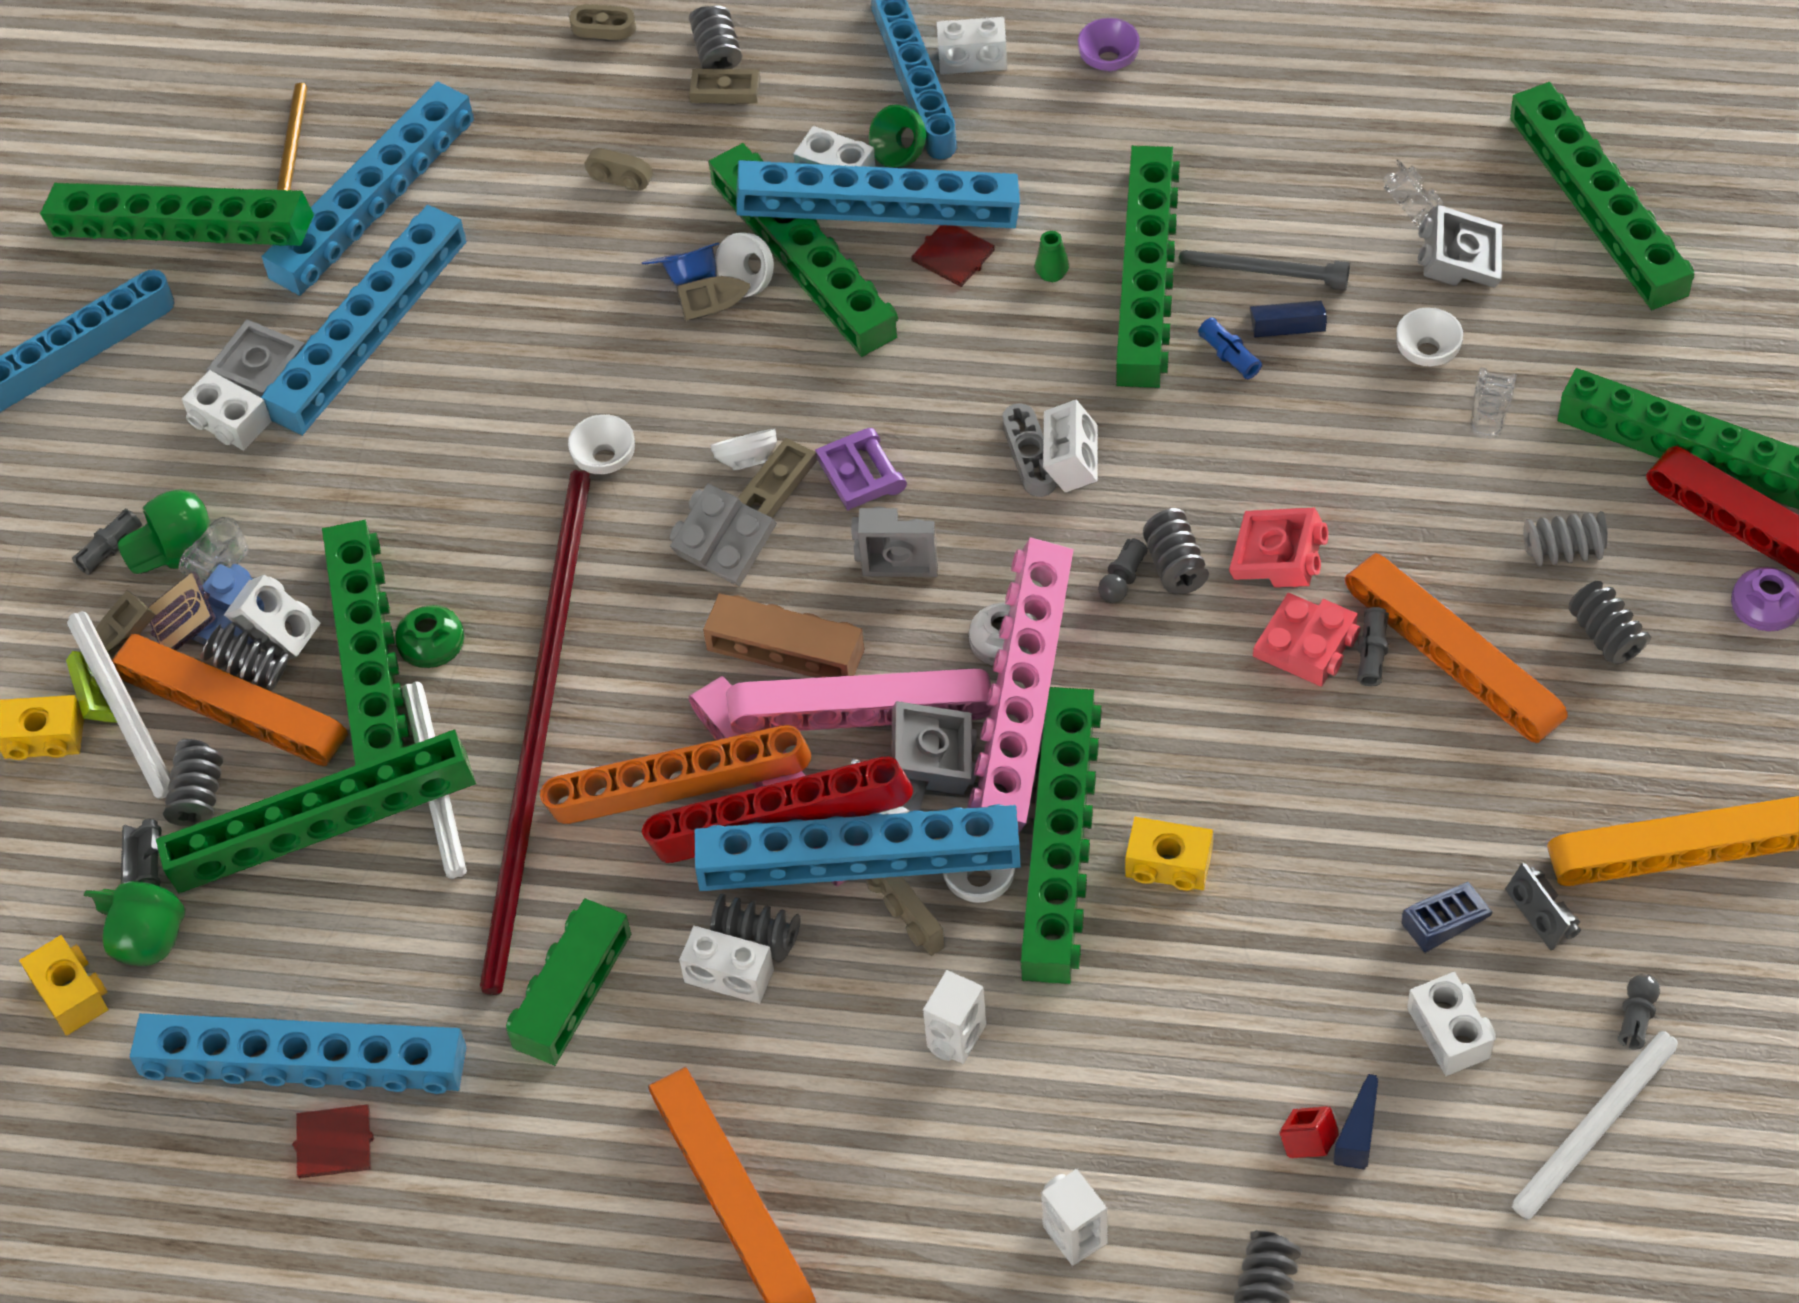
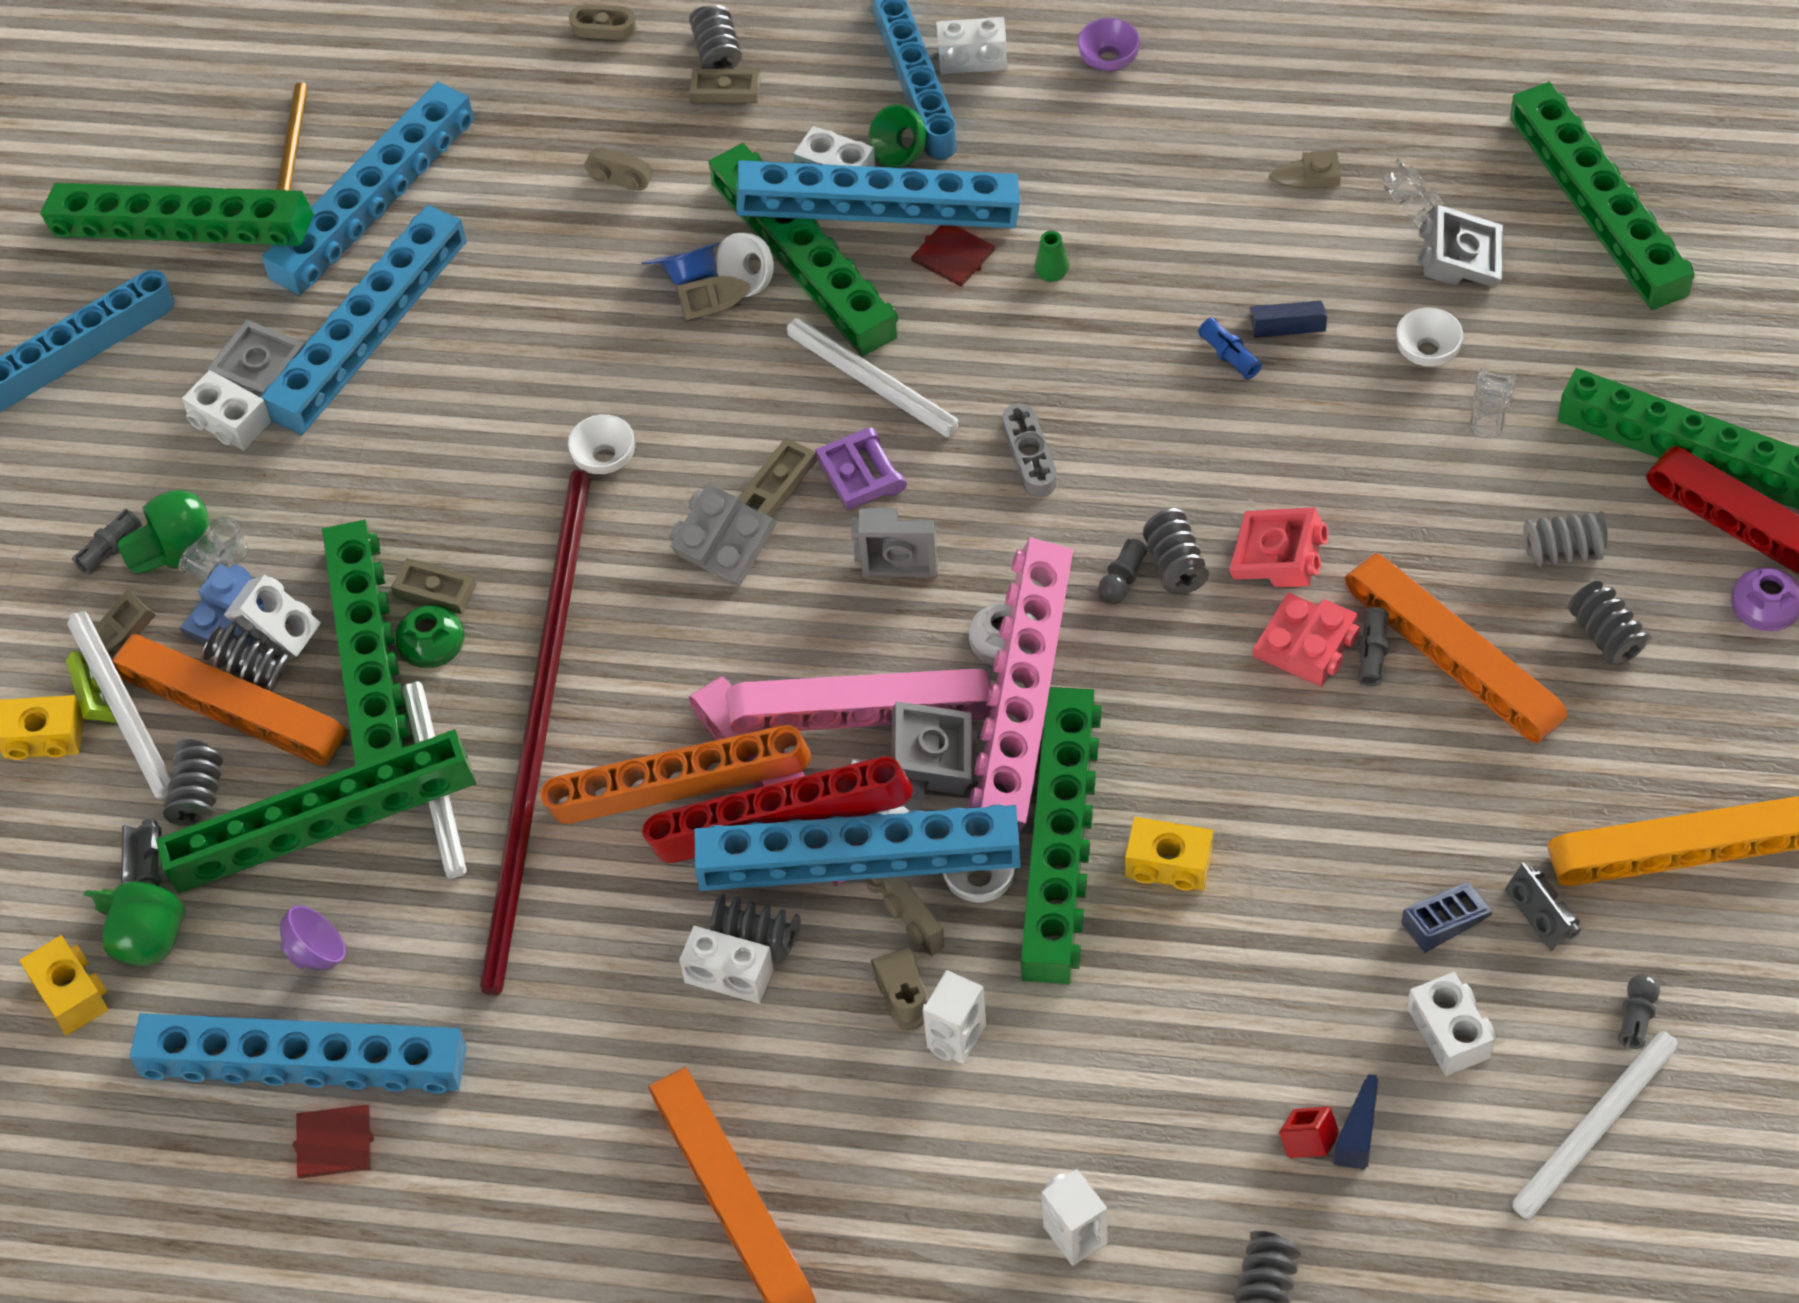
(181, 613): piece -> none
(310, 939): none -> medium lavender piece
(433, 585): none -> dark tan plate
(568, 981): green brick -> none
(745, 449): white piece -> none
(783, 638): medium nougat brick -> none
(872, 377): none -> white axle
(901, 987): none -> dark tan piece
(1070, 446): white brick -> none
(1145, 267): green brick -> none
(1314, 170): none -> dark tan plate
(1333, 274): dark grey piece -> none

